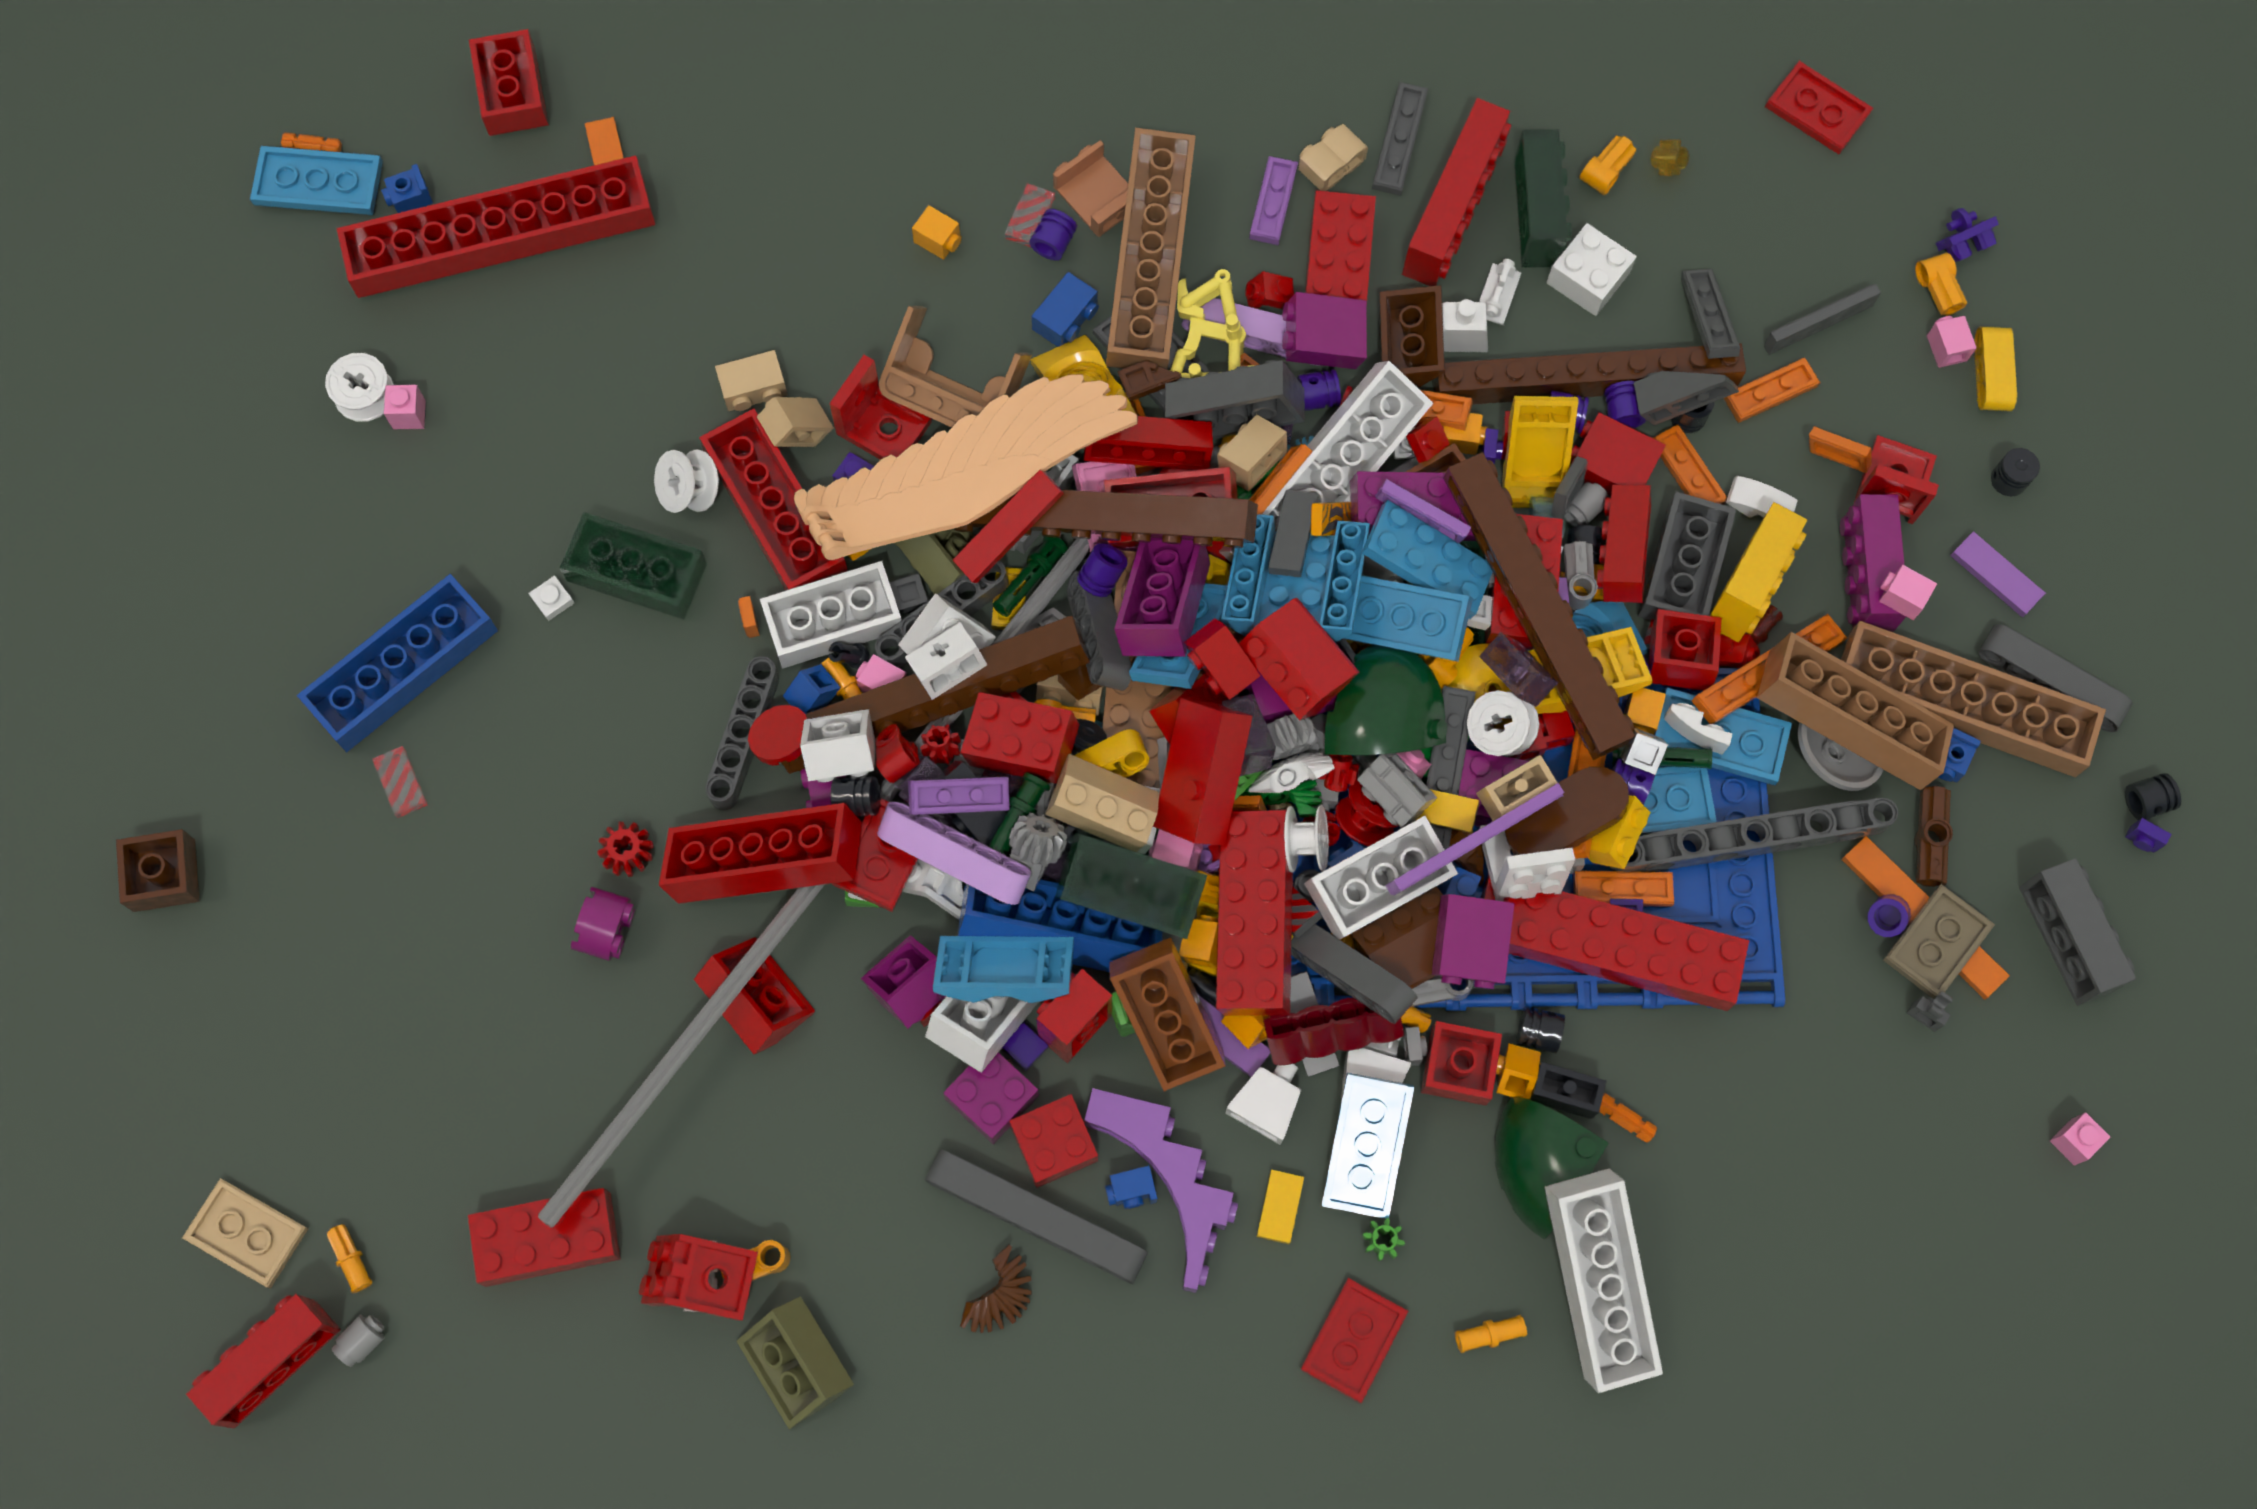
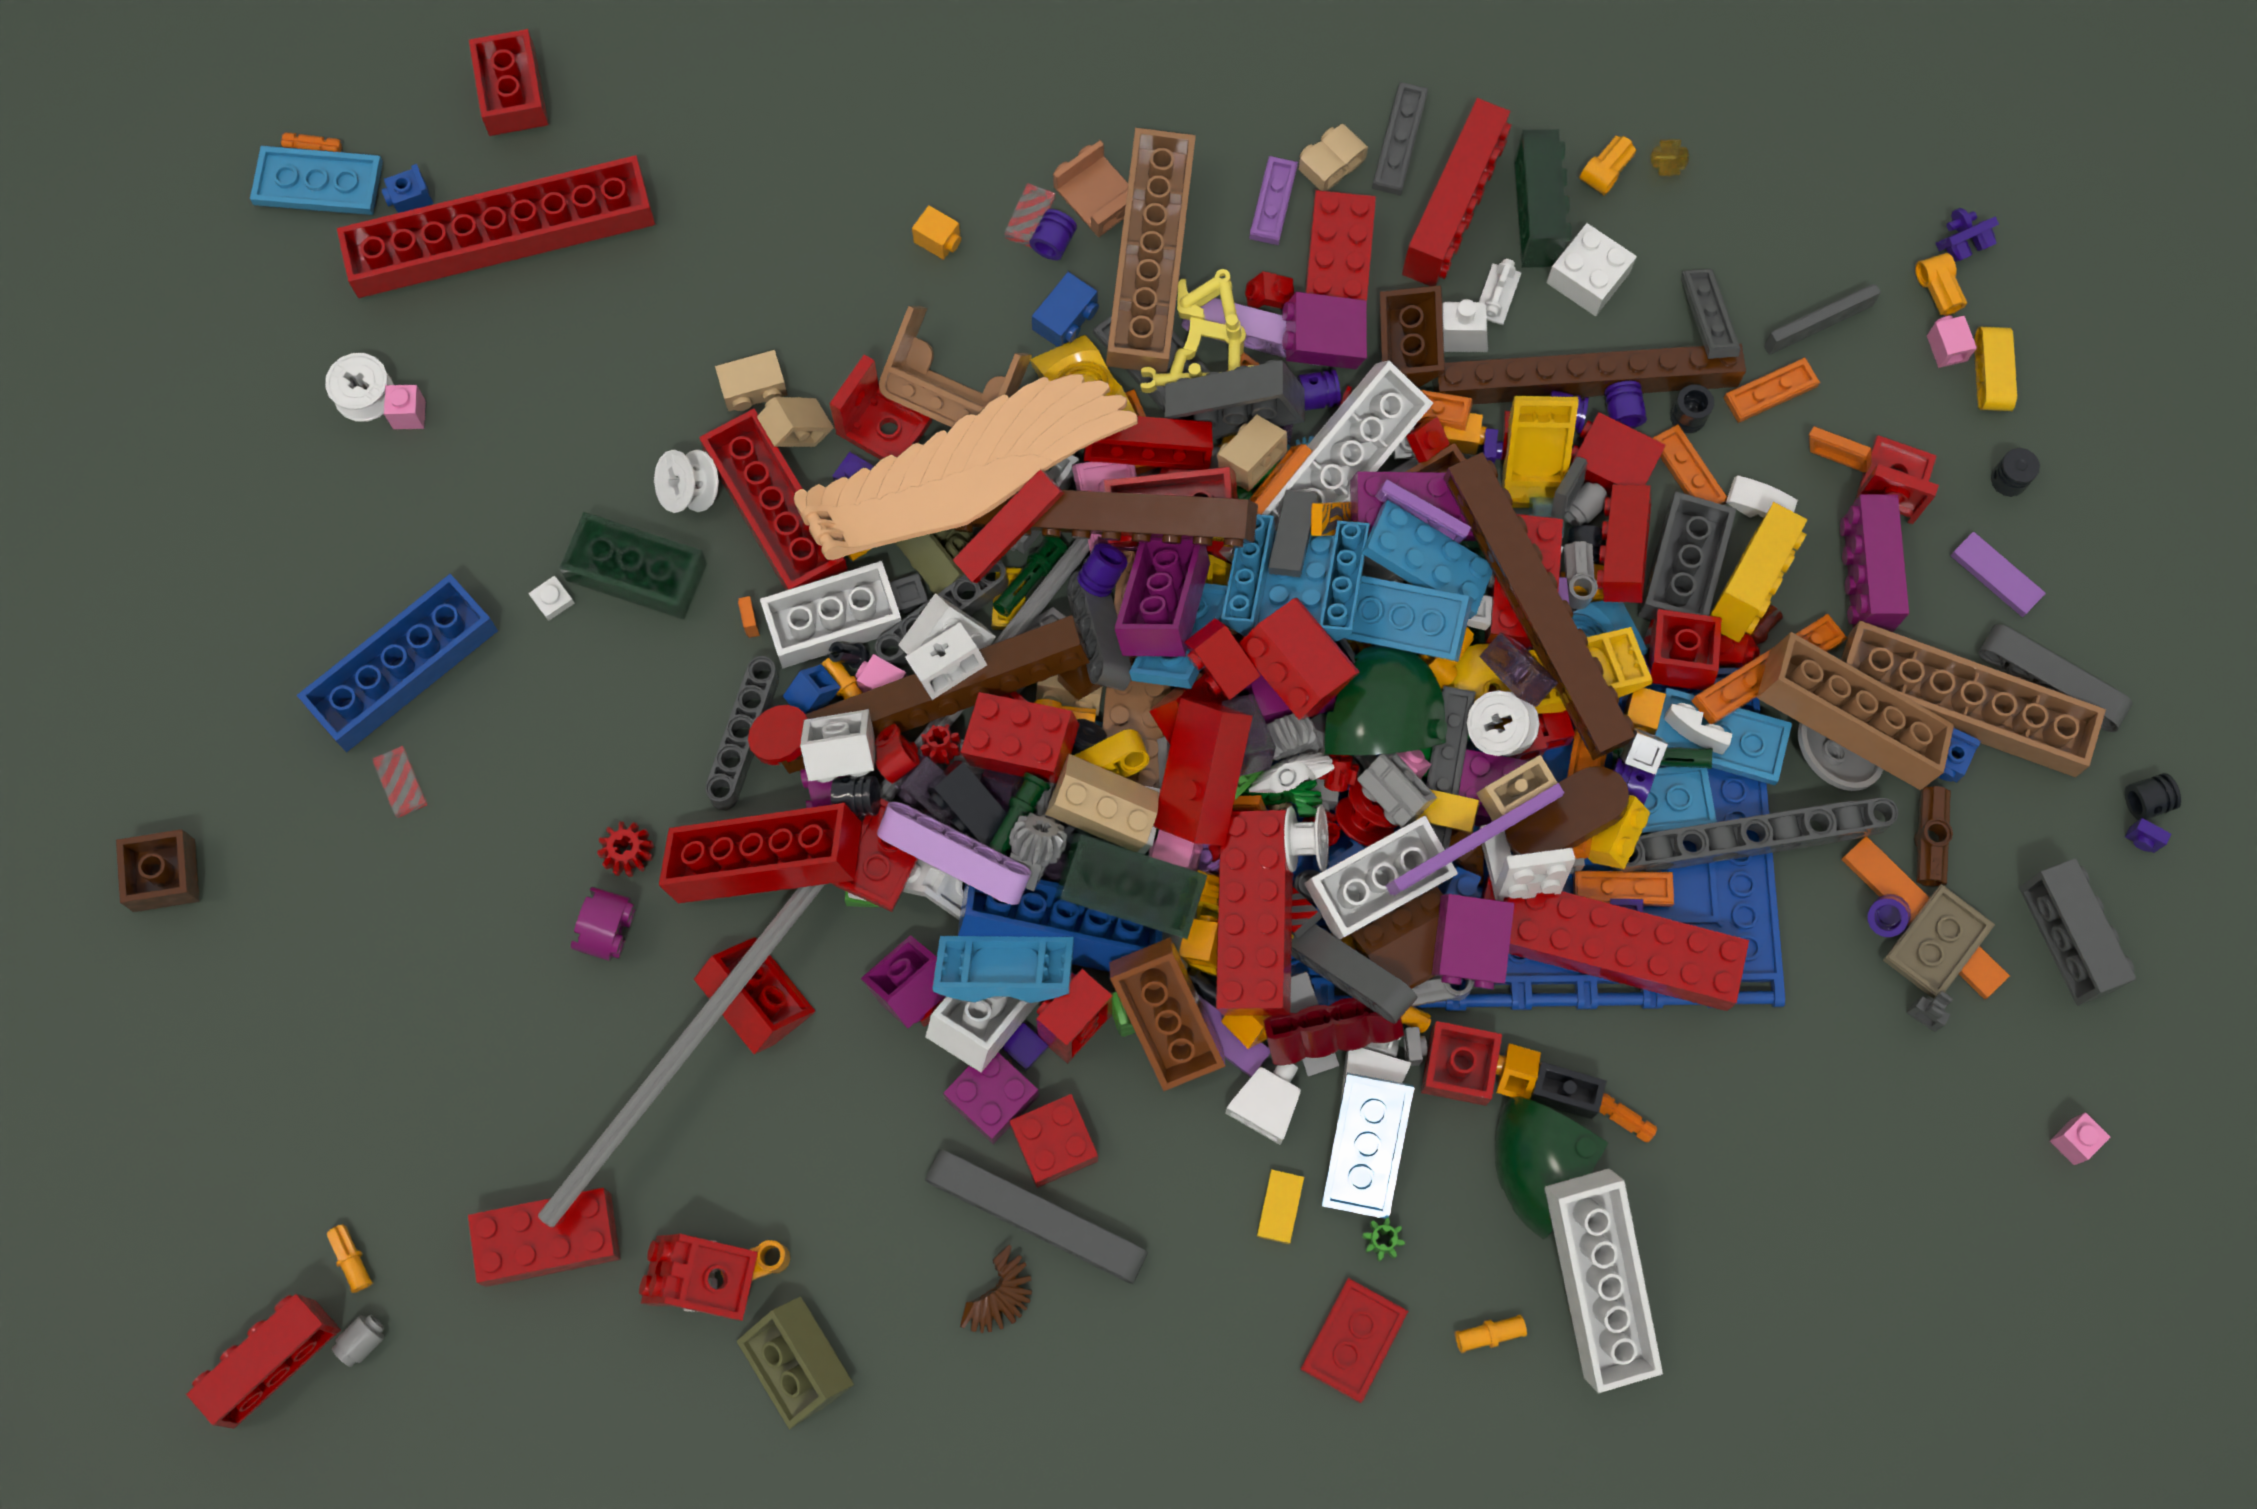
(245, 1233): tan tile -> none
(604, 140): orange tile -> none
(958, 795): medium lavender tile -> none
(1131, 1188): blue brick -> none
(1145, 379): reddish brown tile -> none
(1200, 1207): medium lavender arch -> none
(1541, 1029): black piece -> none
(1671, 394): dark grey slope -> none
(1819, 107): red tile -> none
(1906, 591): bright pink brick -> none

